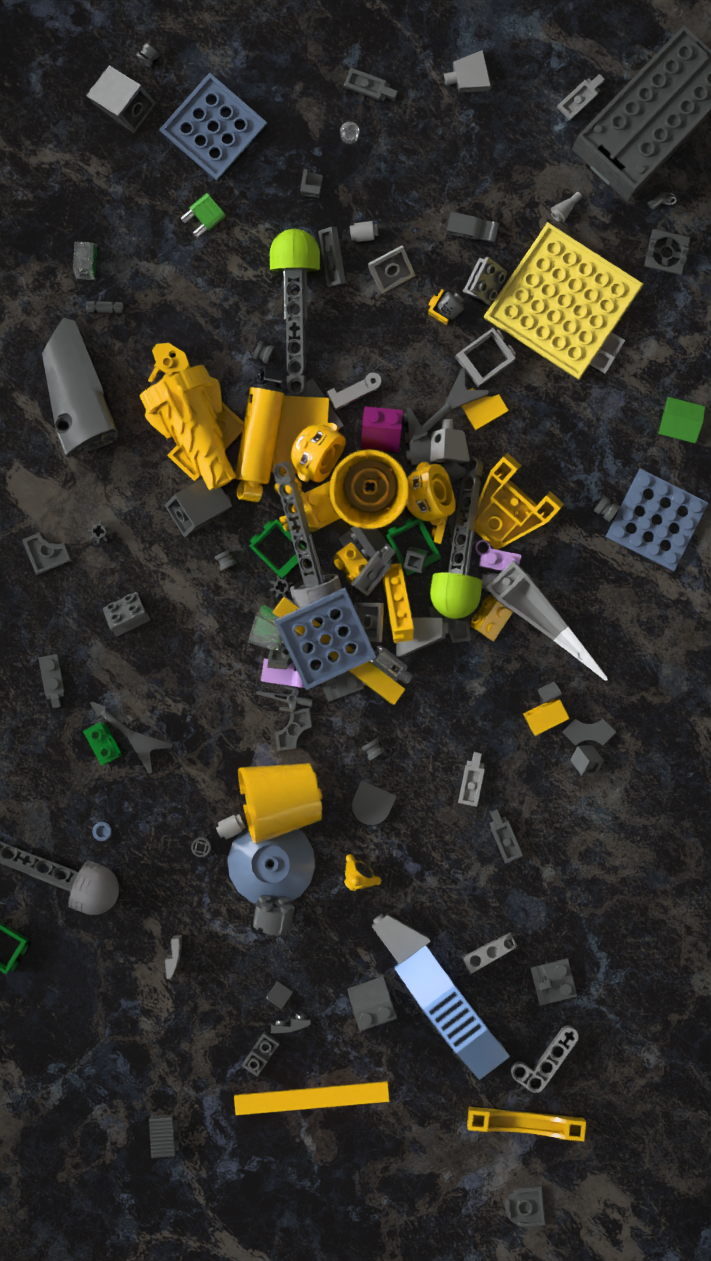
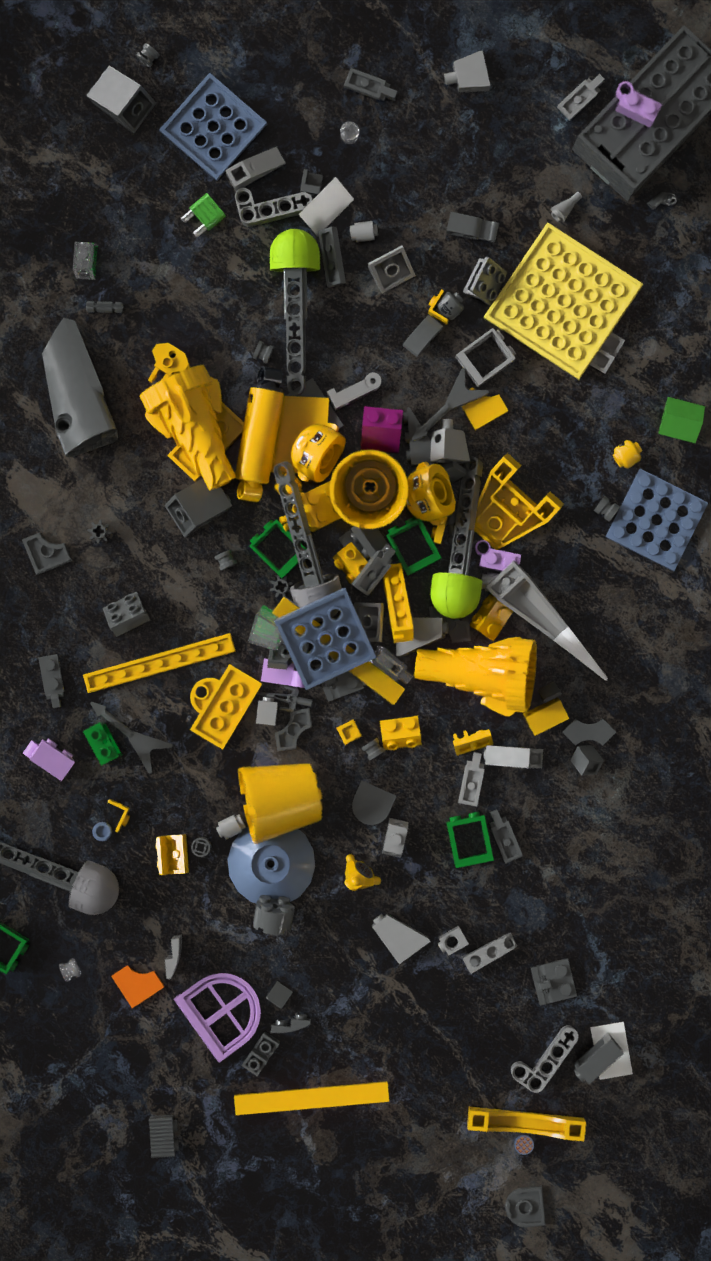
(50, 757): none -> lavender hinge
(70, 969): none -> clear wheel
(124, 819): none -> yellow bracket
(137, 986): none -> orange tile
(159, 663): none -> yellow tile
(172, 854): none -> yellow bracket
(202, 1026): none -> lavender window
(223, 704): none -> yellow plate
(254, 168): none -> light grey slope
(267, 711): none -> light grey brick
(274, 205): none -> light grey beam
(326, 206): none -> white sticker
(349, 732): none -> yellow tile
(371, 1003): dark grey slope -> none
(395, 837): none -> light grey torso
(400, 733): none -> yellow bracket
(415, 559): dark grey slope -> none
(422, 335): none -> dark grey slope
(451, 1013): light blue panel -> none
(461, 941): none -> light grey brick
(470, 743): none -> yellow plate
(475, 859): none -> green window
(498, 672): none -> yellow cone
(513, 756): none -> light grey slope
(524, 1144): none -> tile
(597, 1059): none -> dark grey window
(622, 1065): none -> white sticker
(627, 454): none -> yellow head
(637, 105): none -> lavender hinge
(683, 242): dark grey piece -> none

